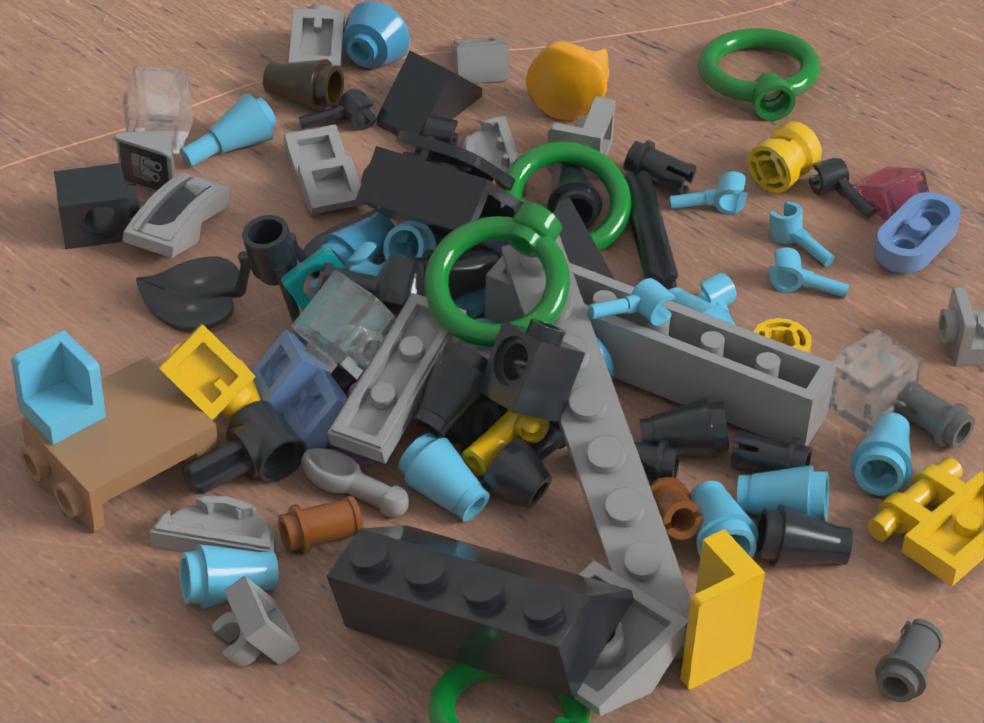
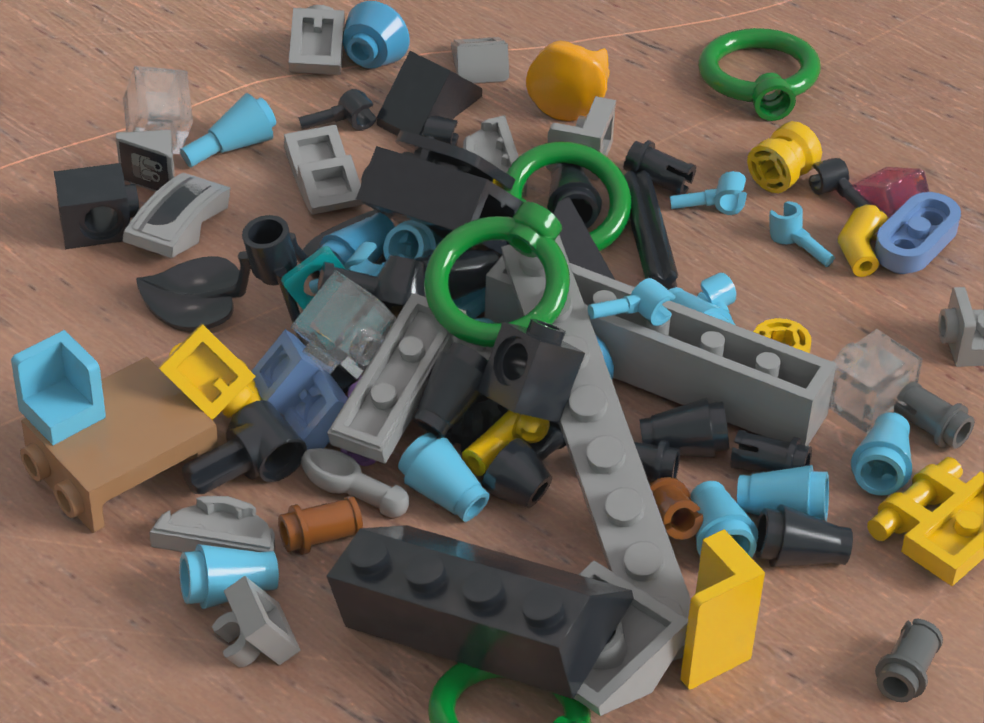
(306, 82): dark brown cone -> none
(789, 275): medium azure hand -> none
(855, 239): none -> yellow arm

